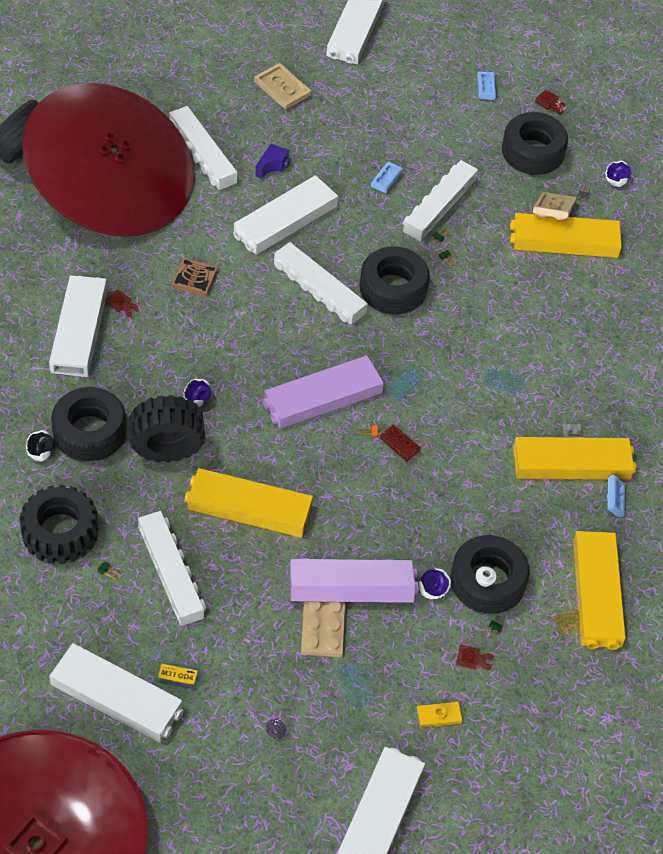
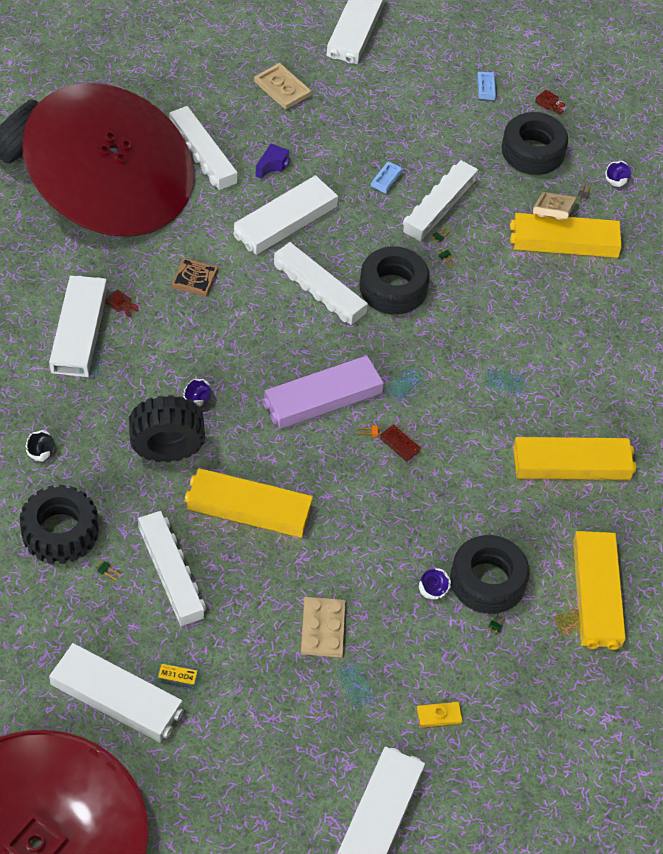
(89, 444): black tyre -> none
(275, 728): clear purple plate -> none
(352, 580): lavender brick -> none
(470, 658): clear red plate -> none
(485, 581): white plate -> none
(572, 431): light grey tile -> none
(616, 496): light blue plate -> none

